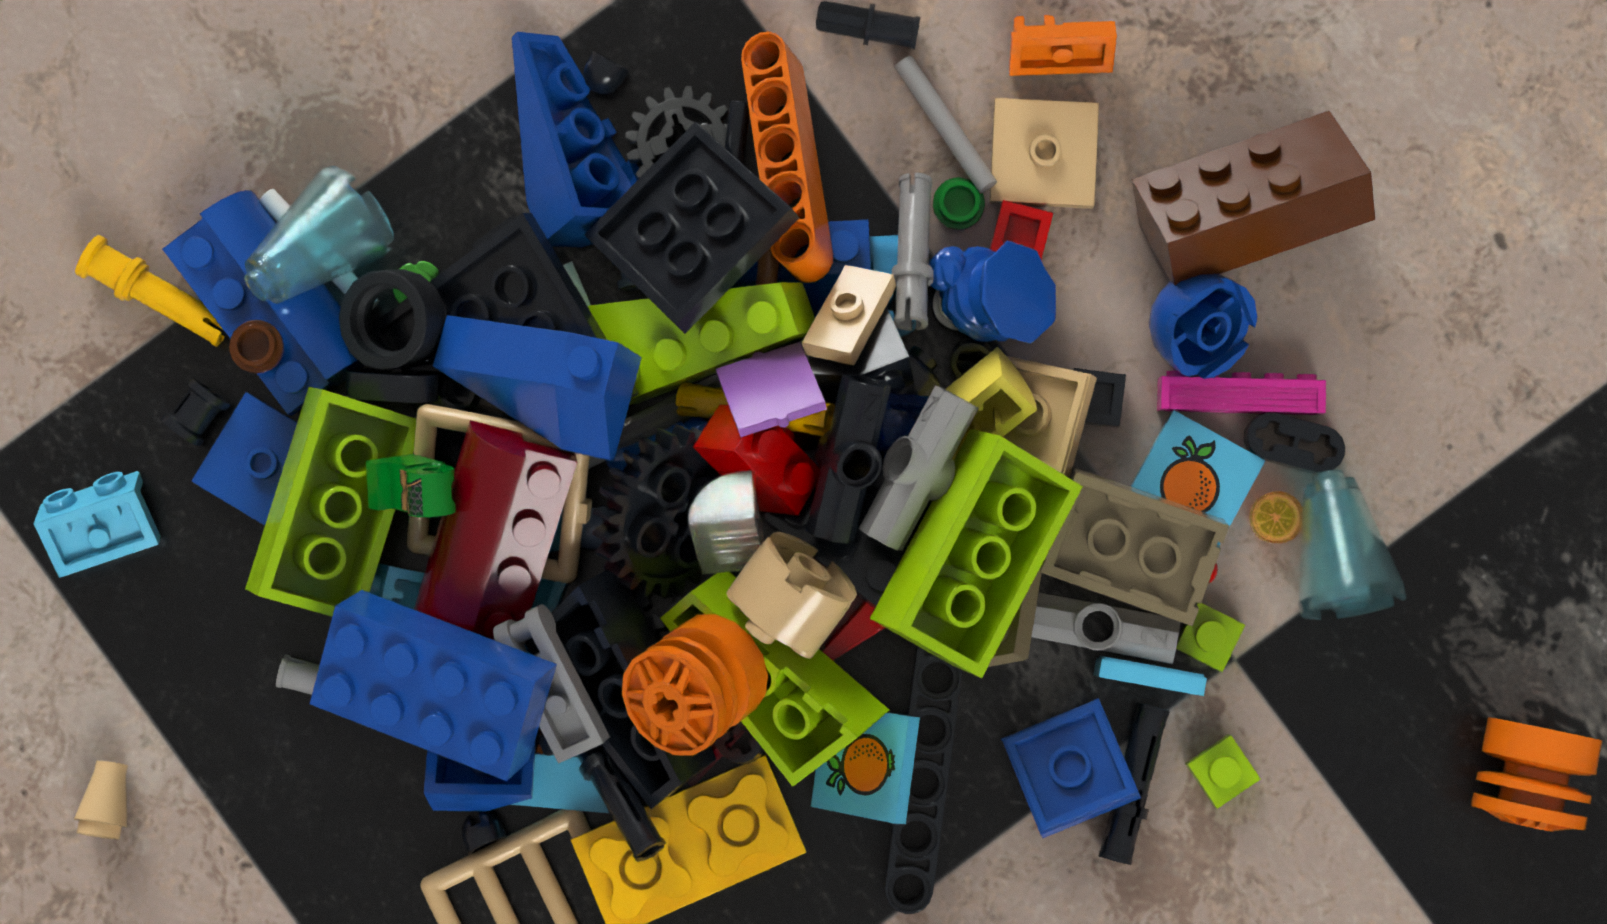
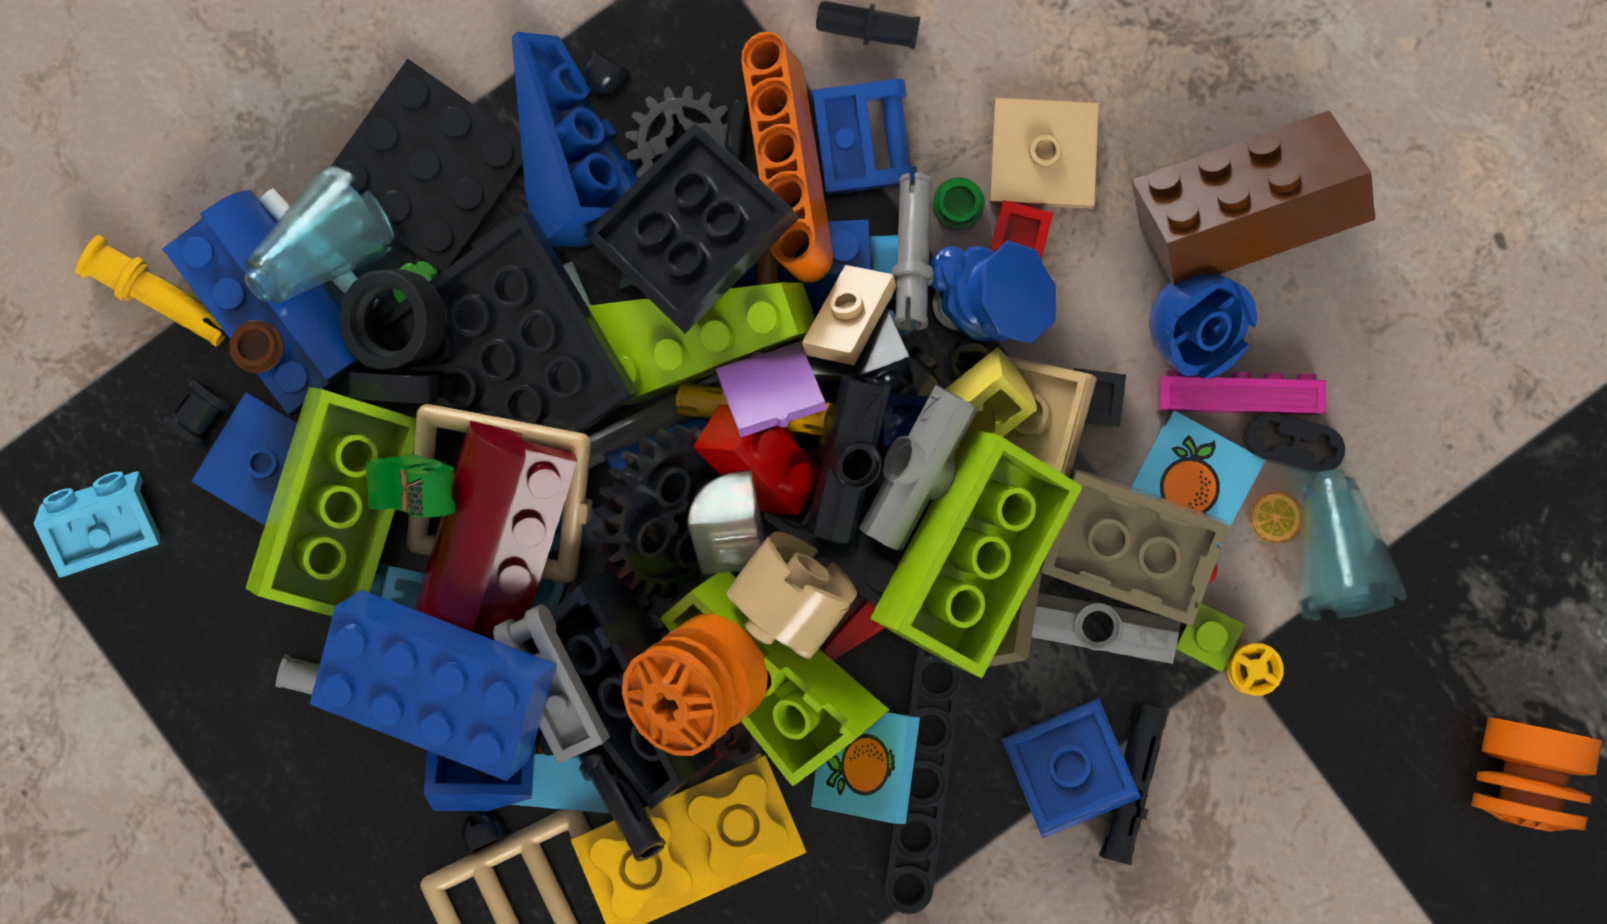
(104, 802): tan cone -> none
(432, 164): none -> black plate
(549, 380): blue wedge -> none
(847, 139): none -> blue plate
(945, 124): light grey bar -> none
(1062, 48): orange plate -> none
(1150, 675): medium azure tile -> none
(1222, 771): lime plate -> none
(1262, 673): none -> yellow wheel

